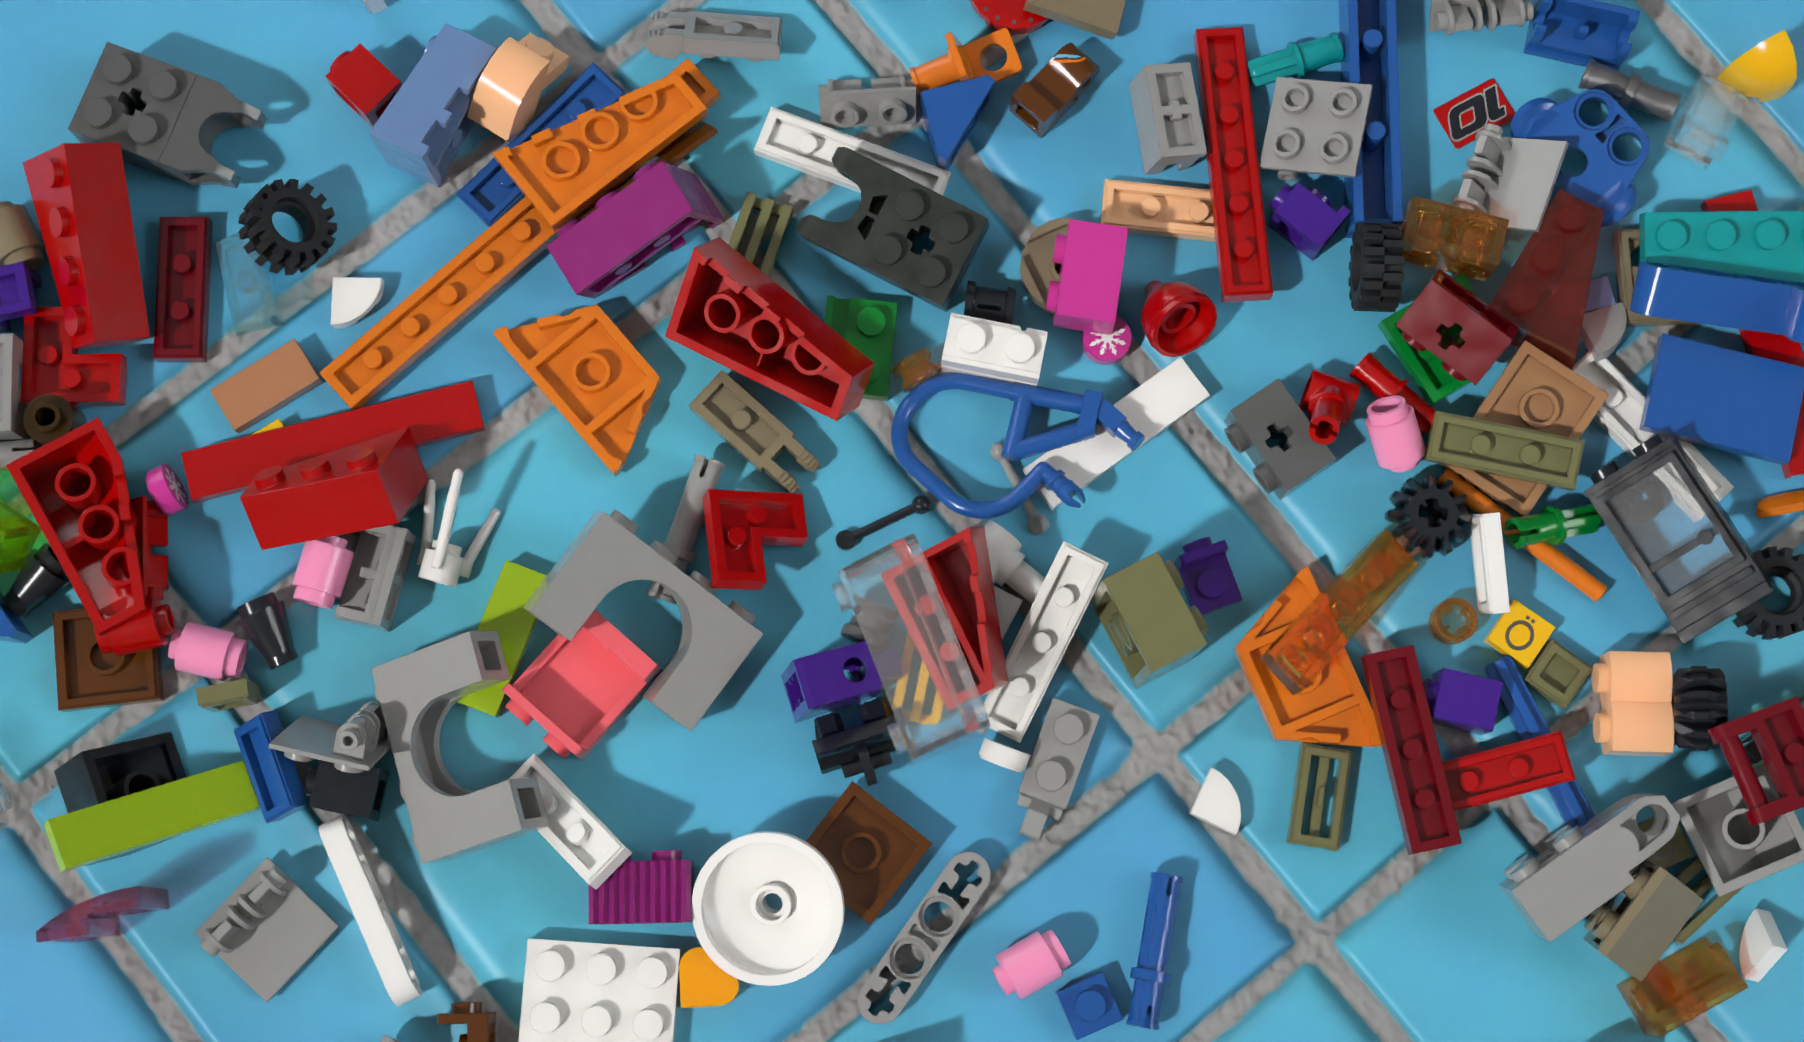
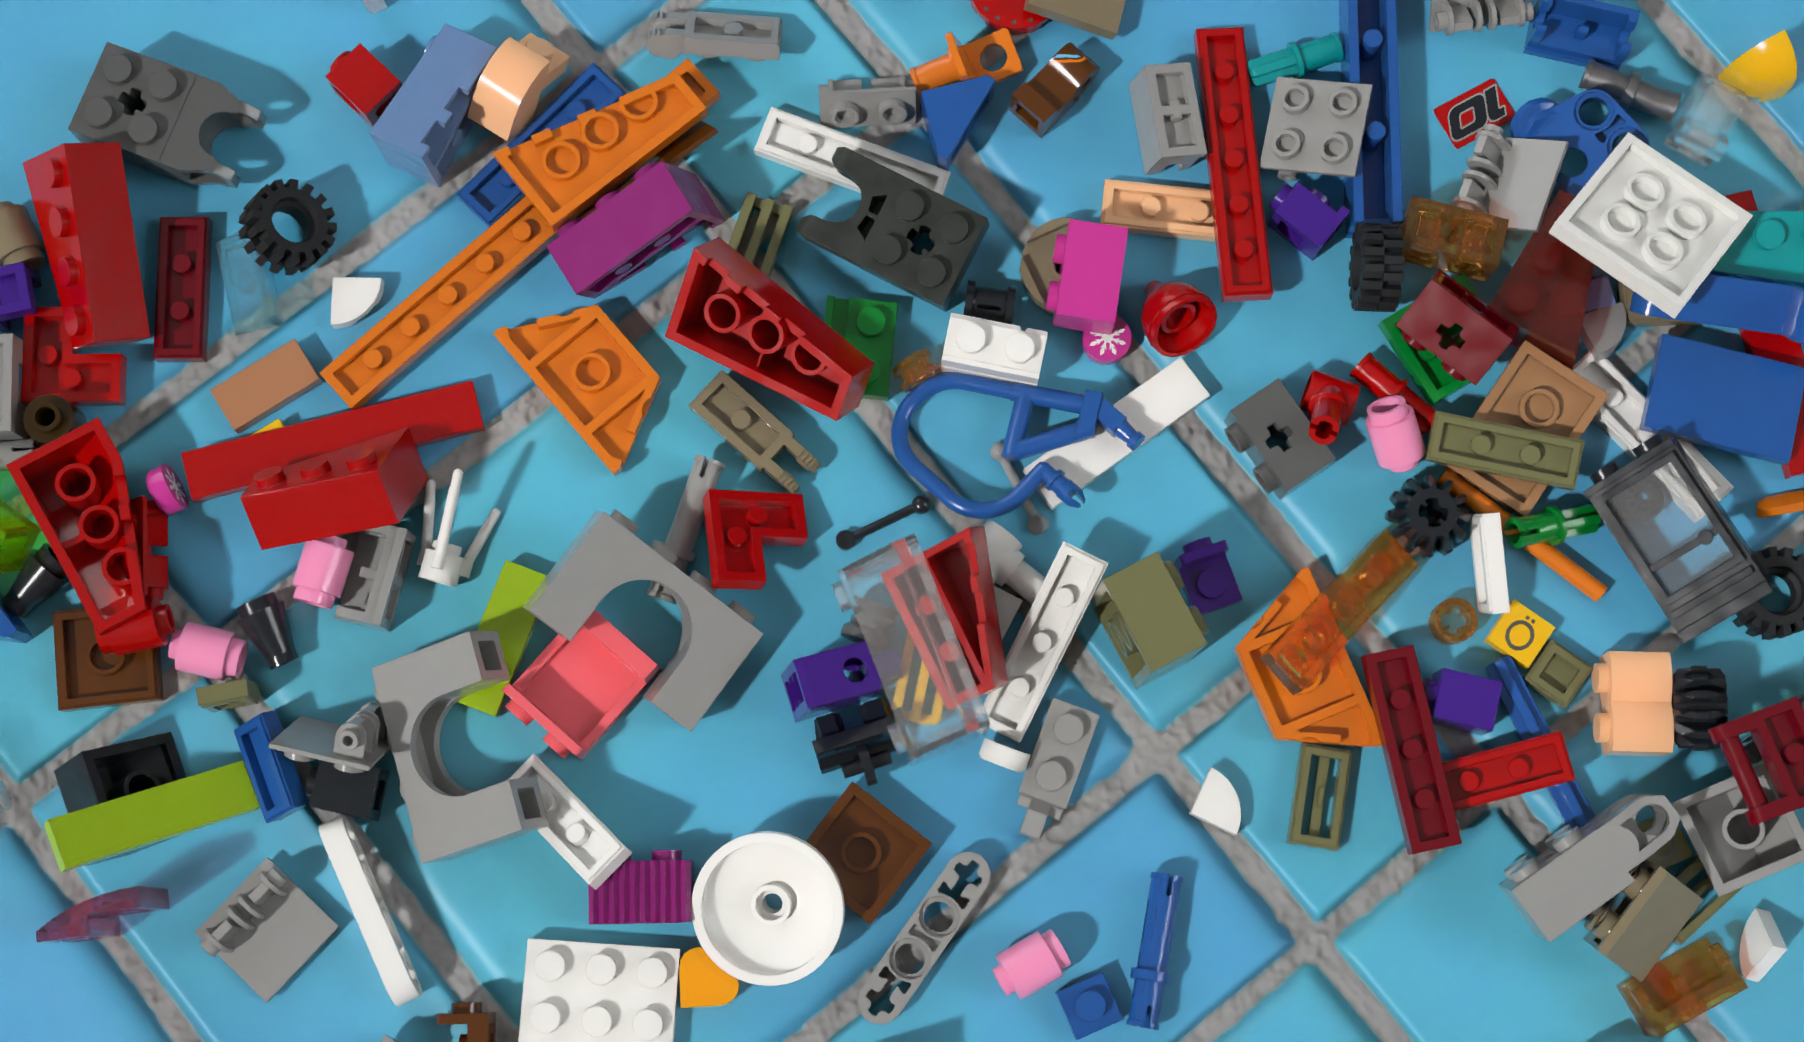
(1650, 224): none -> white plate

